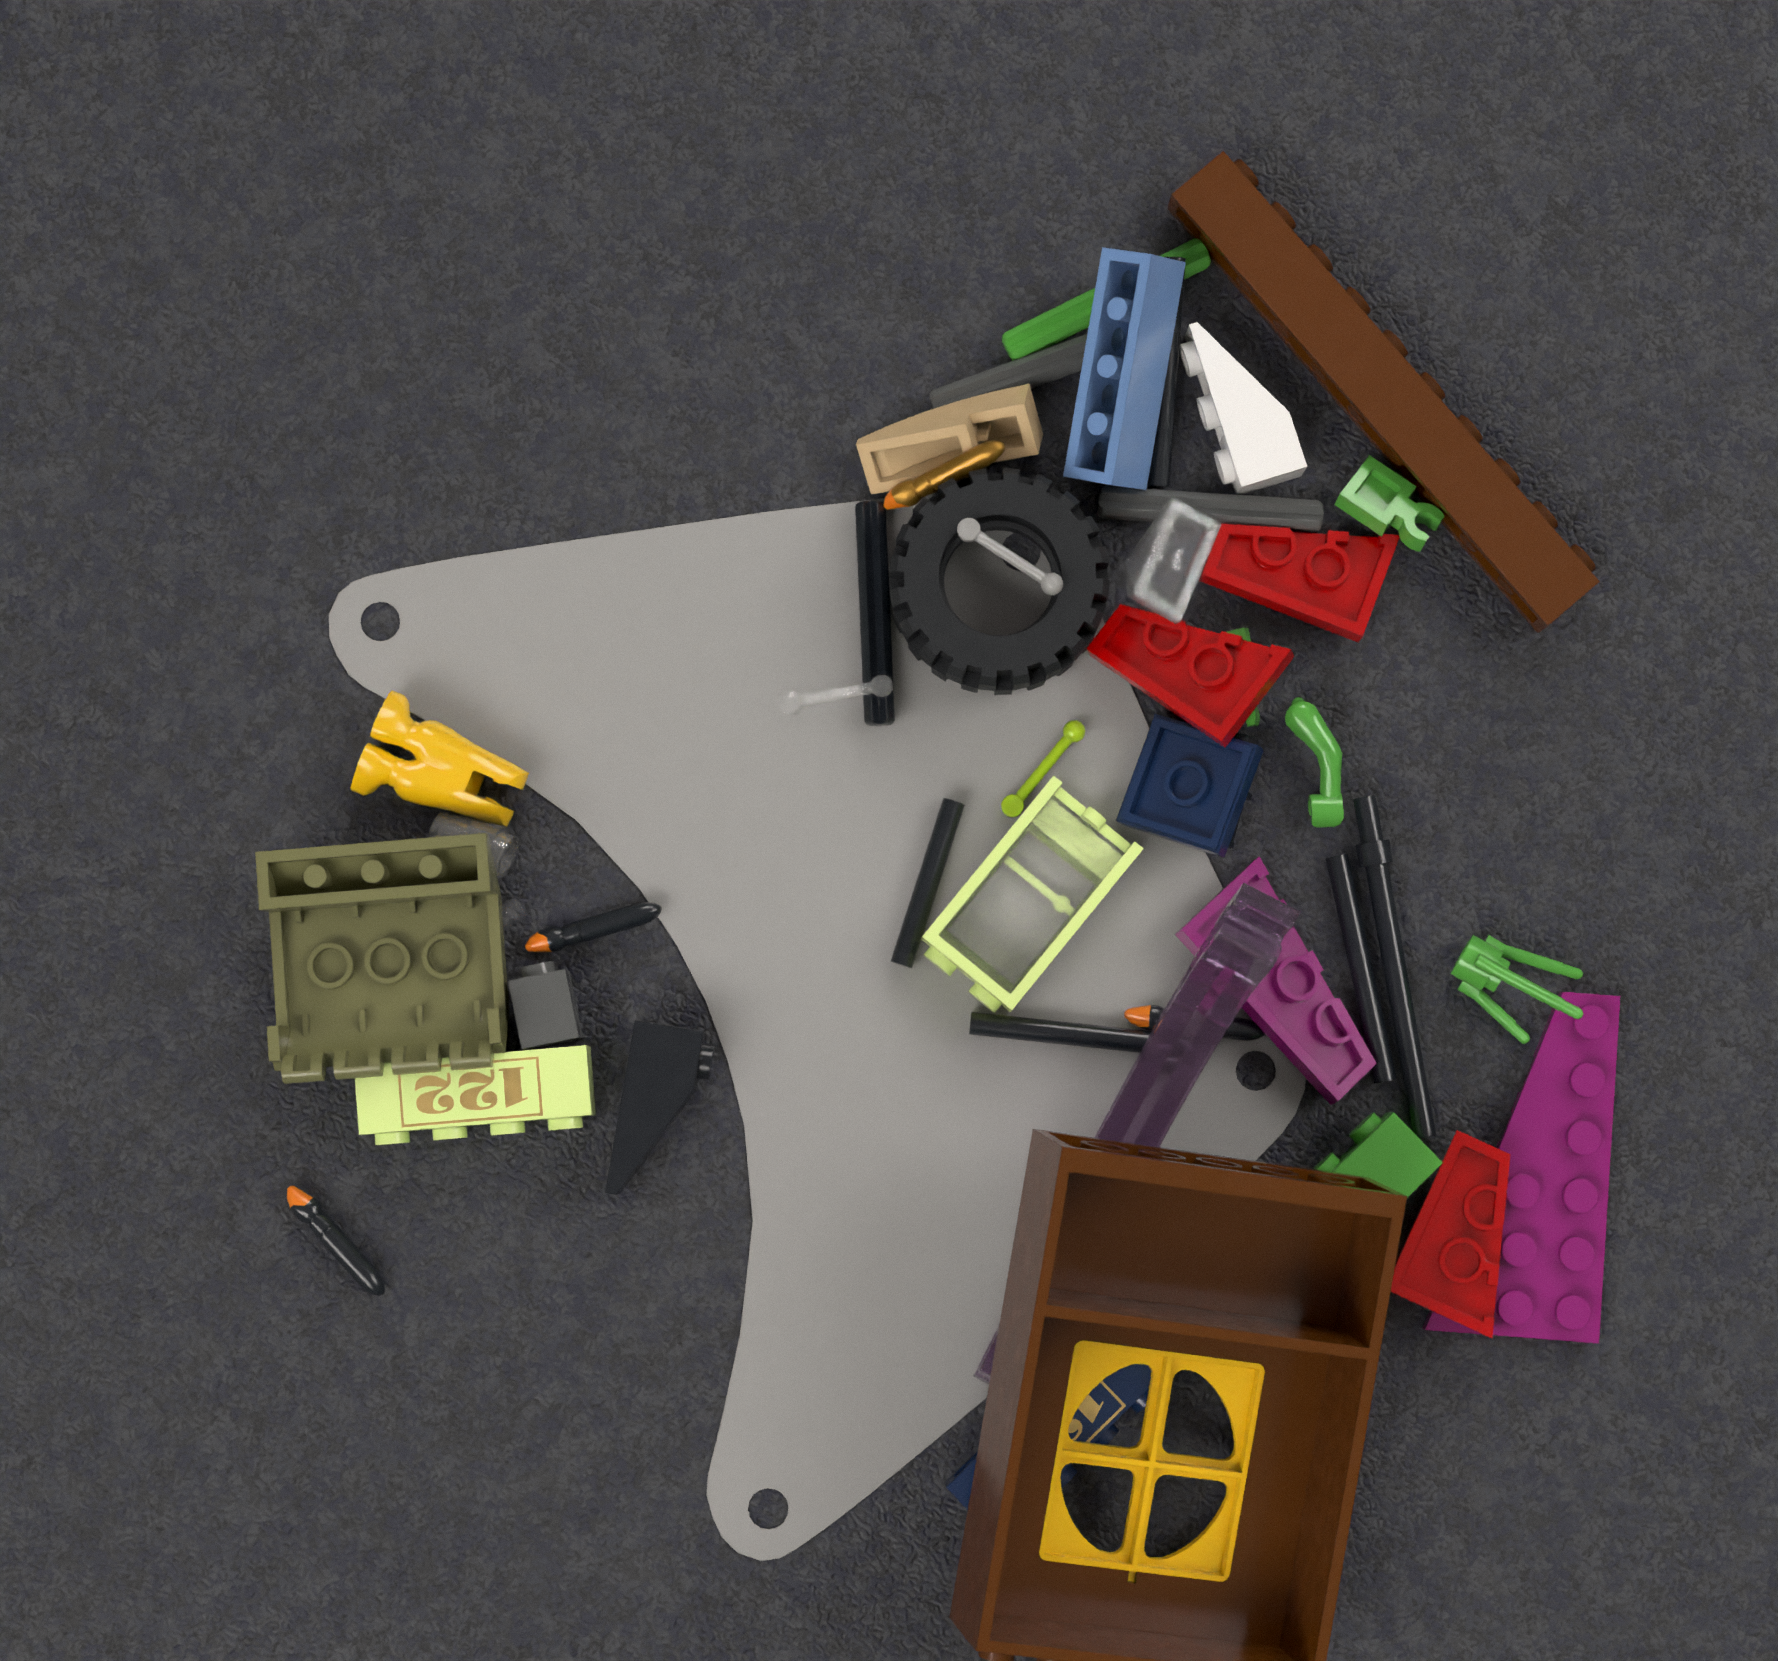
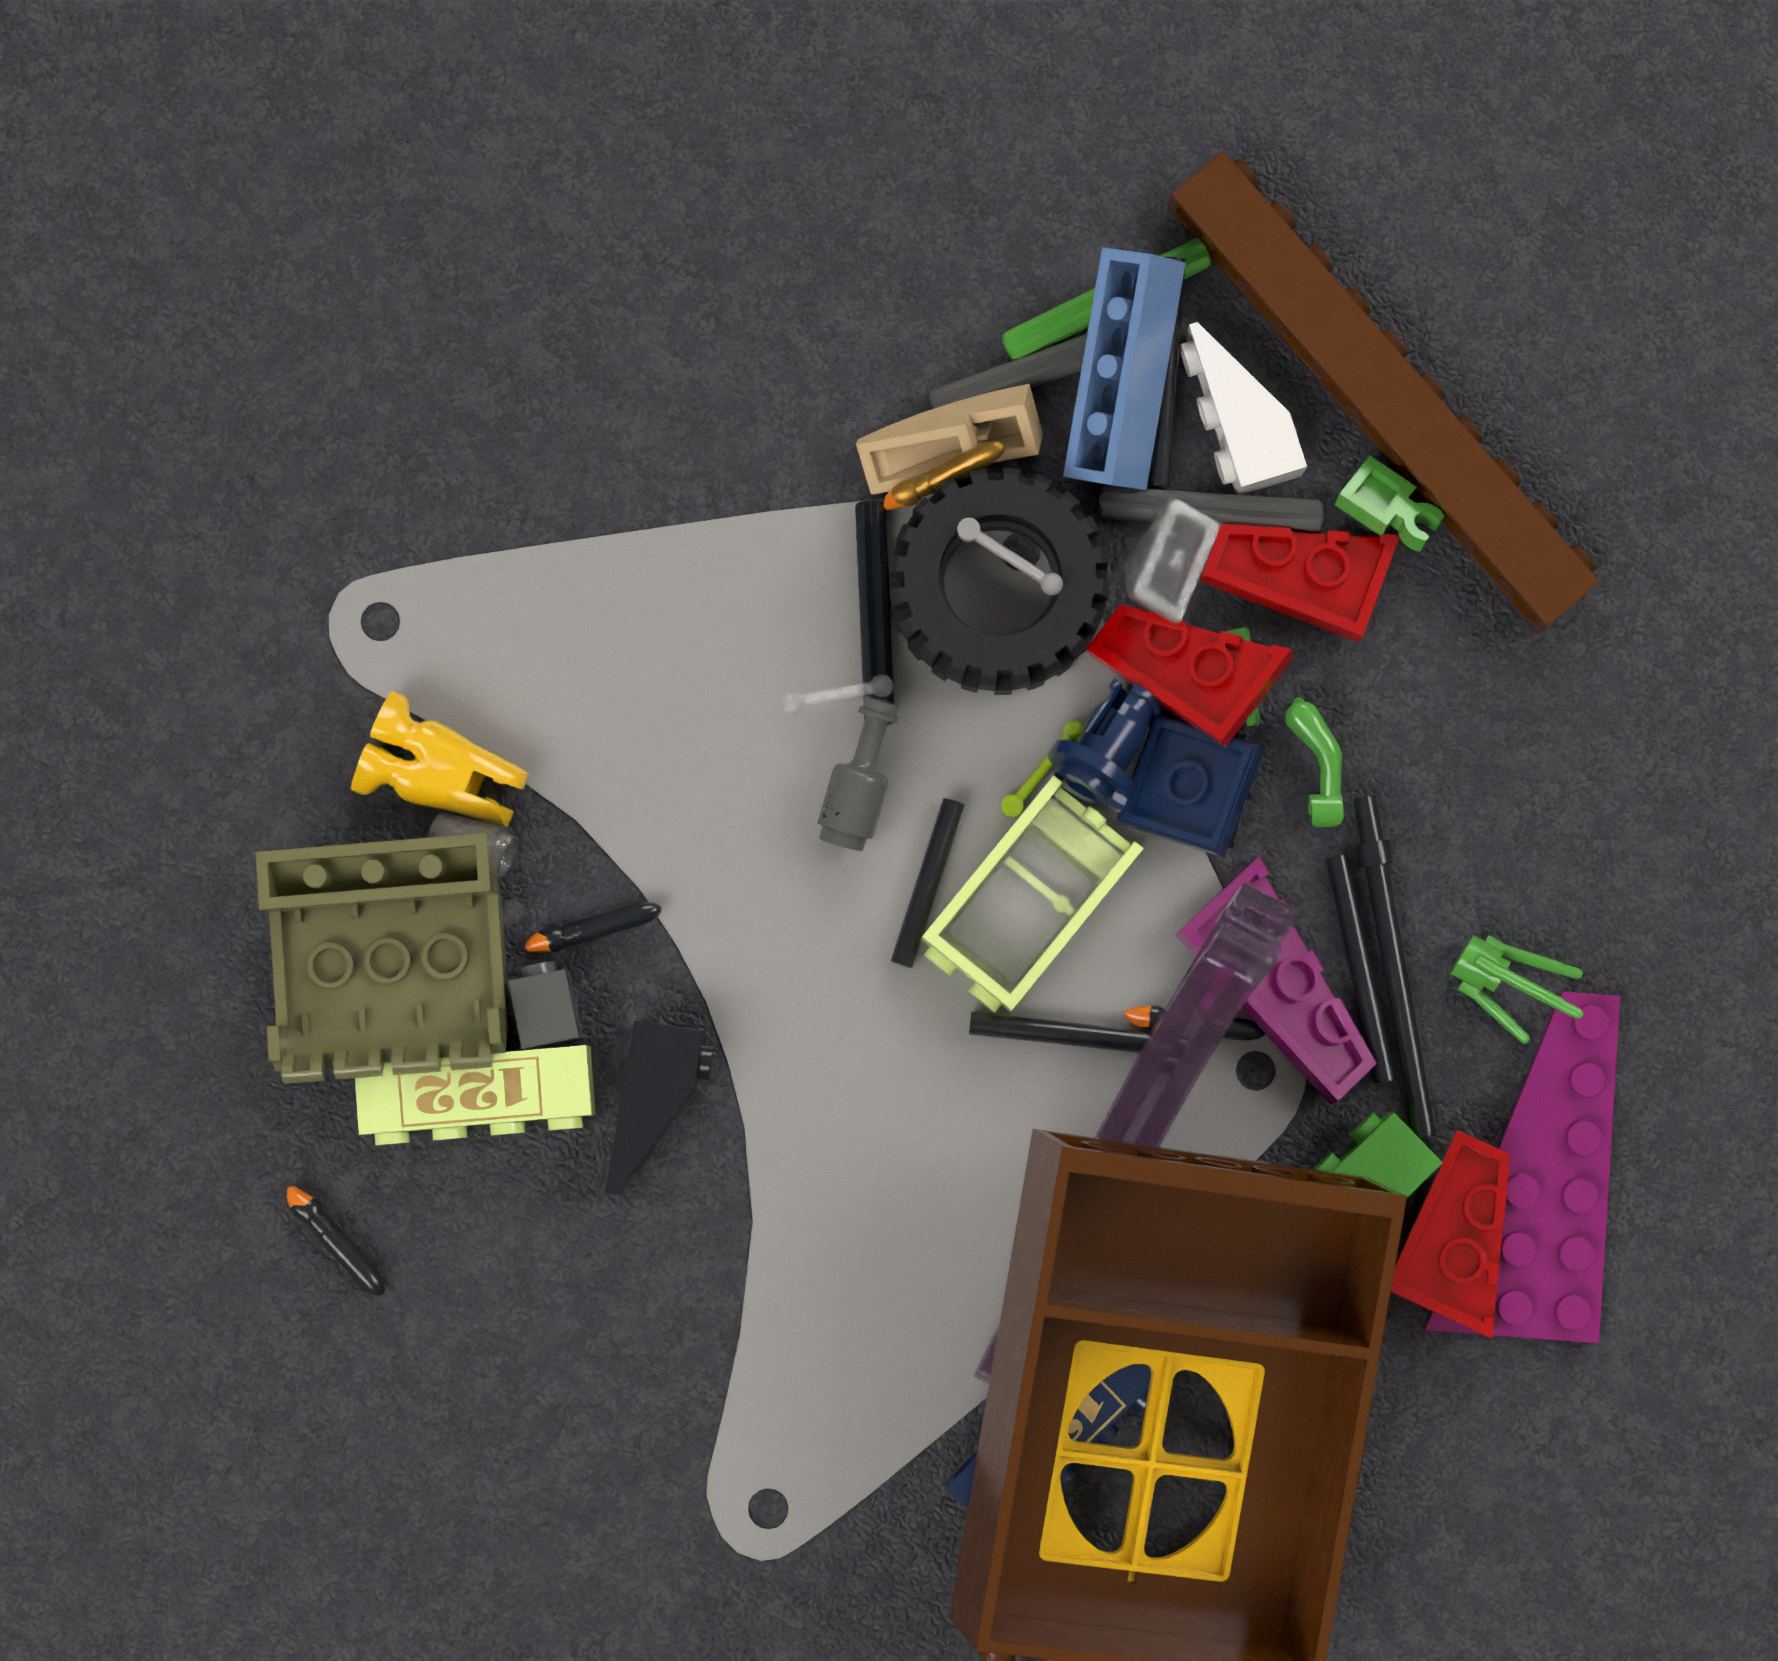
(857, 787): none -> dark grey piece
(1098, 759): none -> dark blue piece

